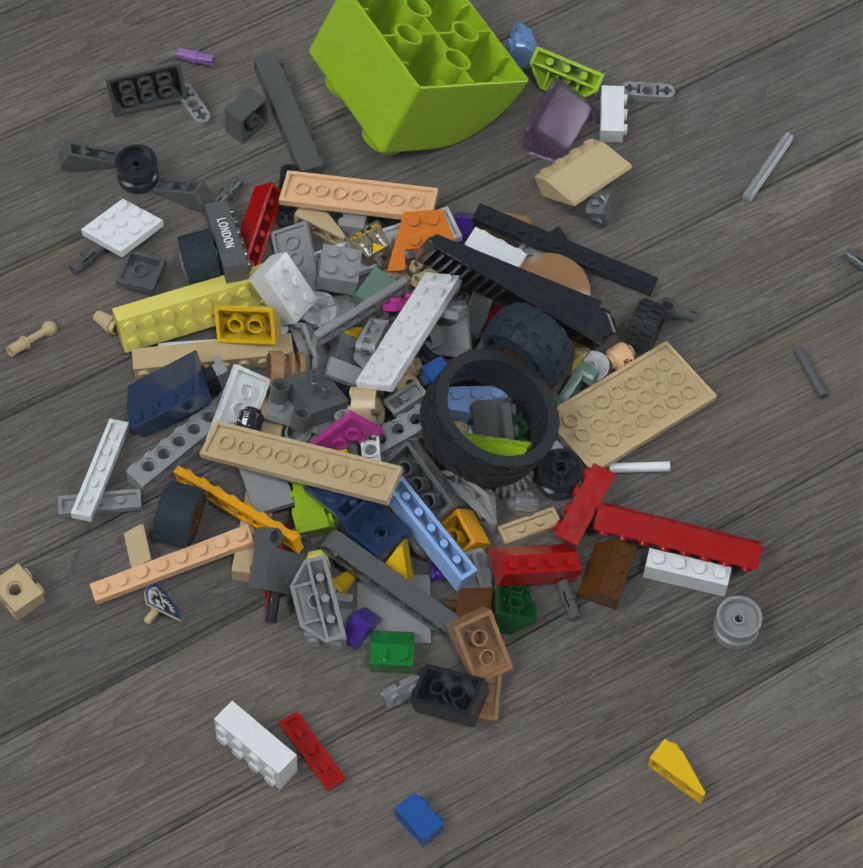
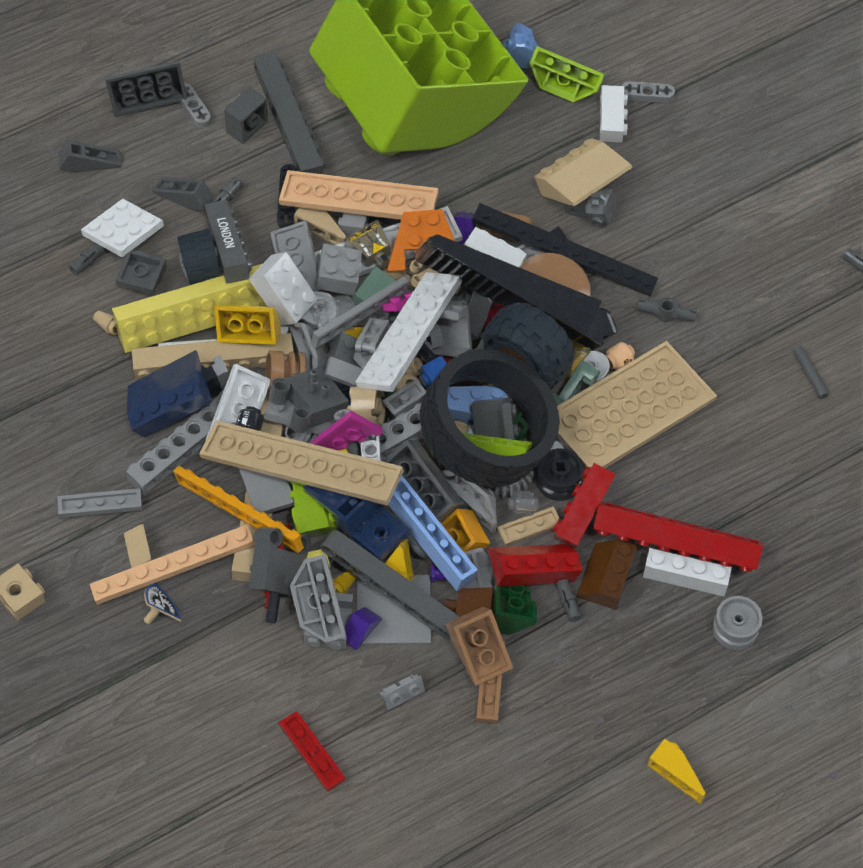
(49, 328): tan pin -> none
(100, 470): white plate -> none
(137, 168): black wheel -> none
(178, 514): black wheel -> none
(195, 57): medium lavender pin -> none
(255, 745): white brick -> none
(260, 220): red brick -> none
(392, 652): green slope -> none
(419, 819): blue brick -> none
(450, 695): black brick -> none
(557, 121): clear purple windscreen -> none
(633, 467): white piece -> none
(646, 324): black tyre -> none
(767, 167): light grey axle -> none

